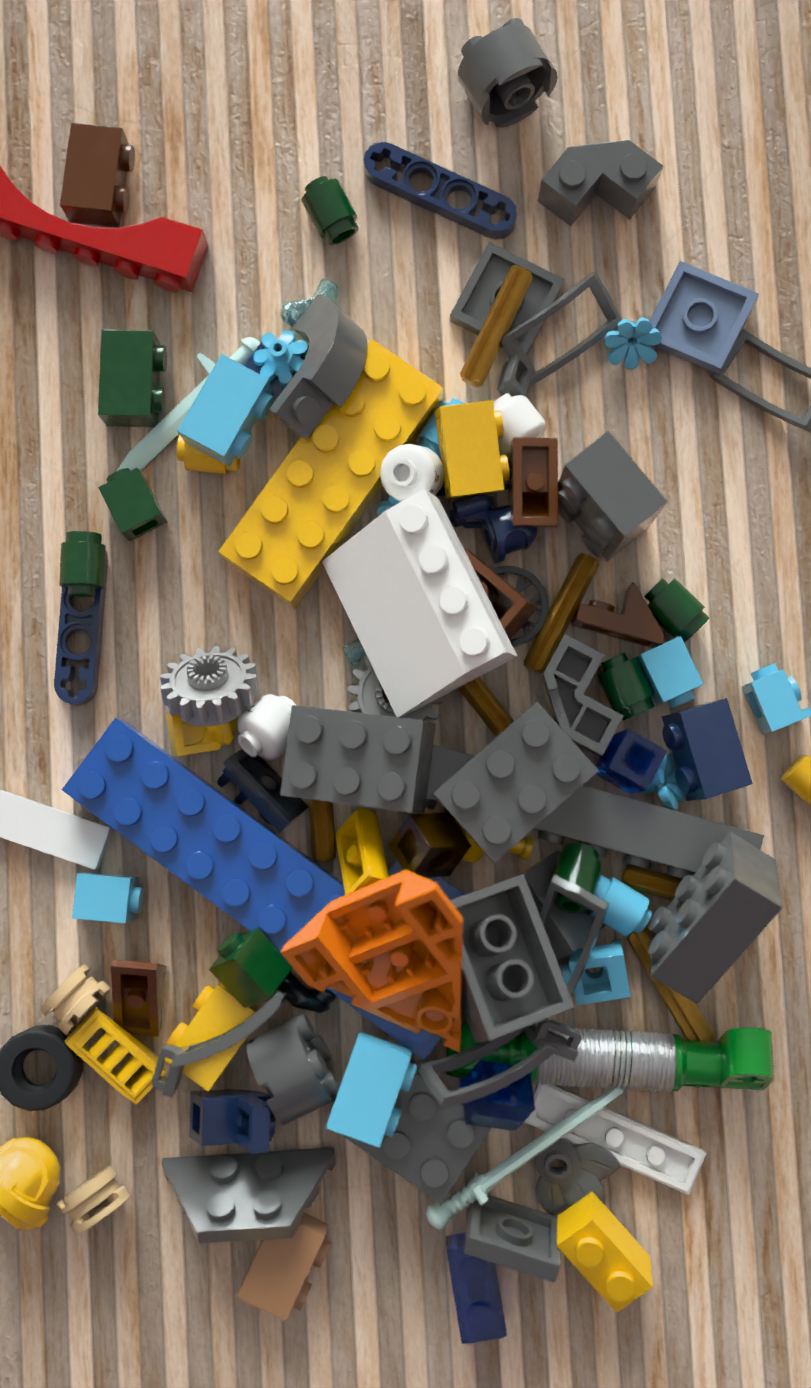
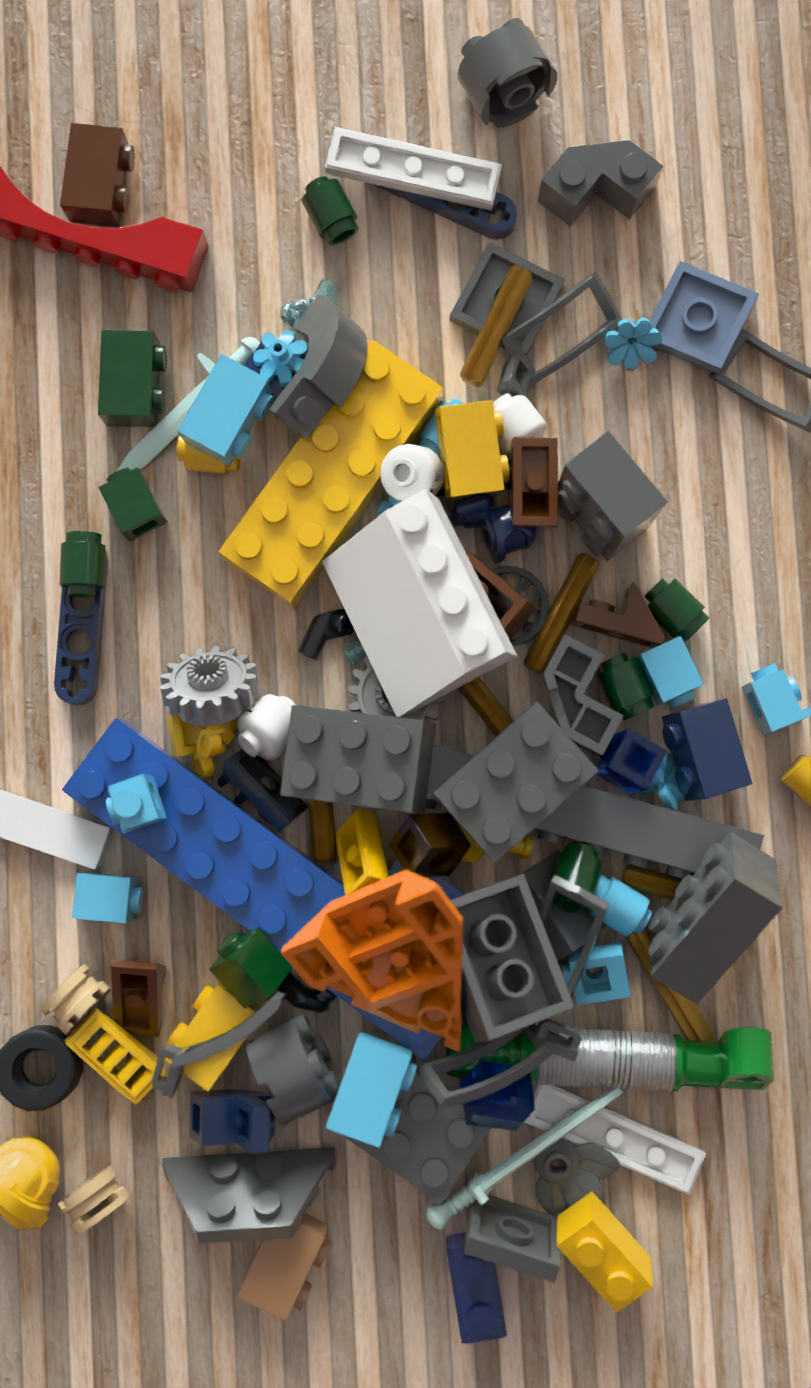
(135, 803): none -> medium azure brick
(208, 745): none -> yellow piece
(323, 628): none -> black arm
(413, 168): none -> white tile

